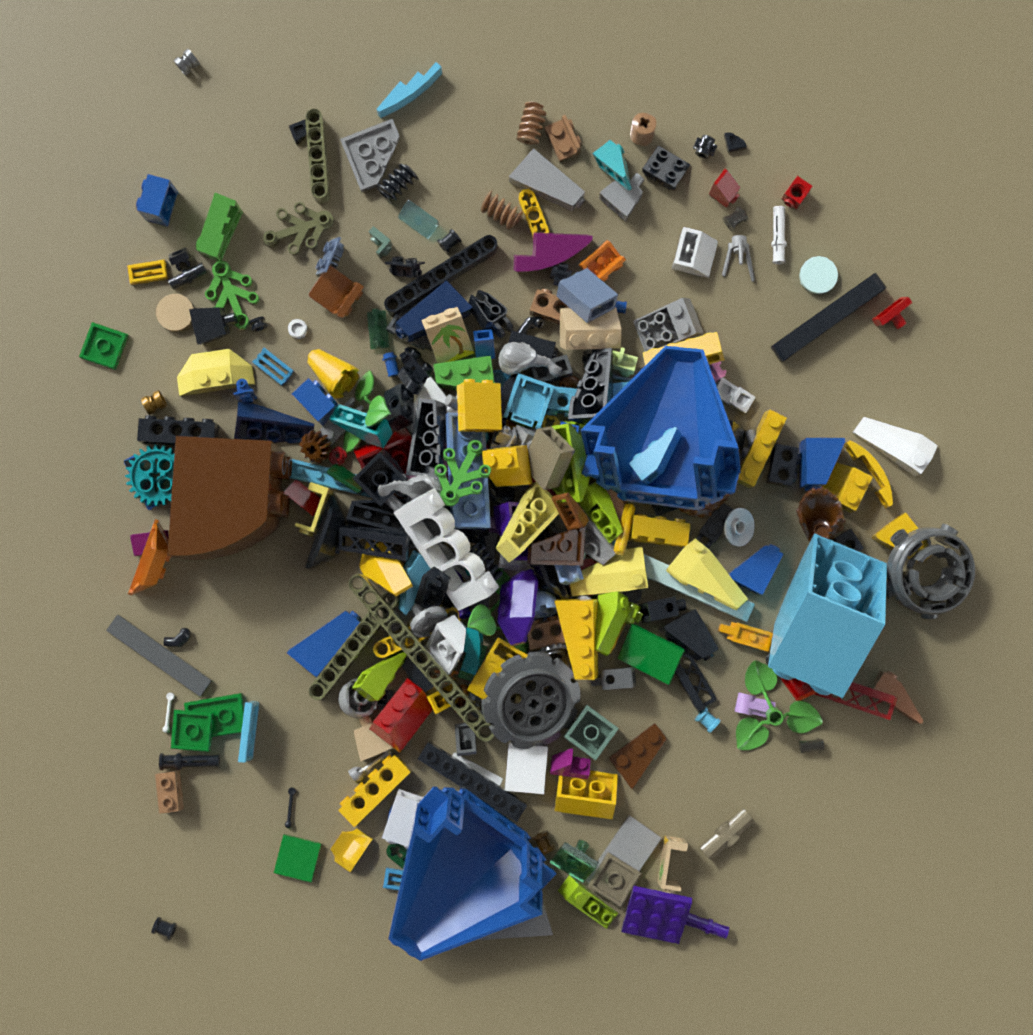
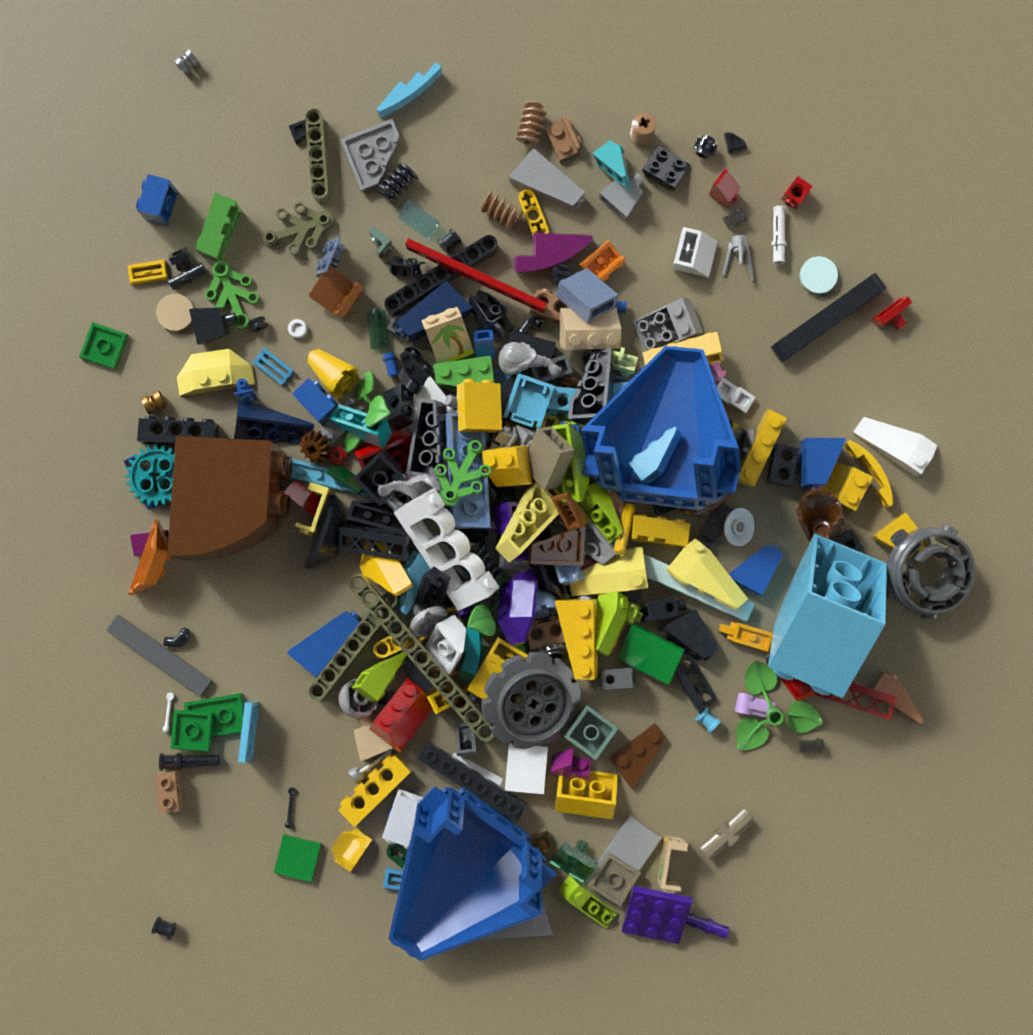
(476, 275): none -> red tile

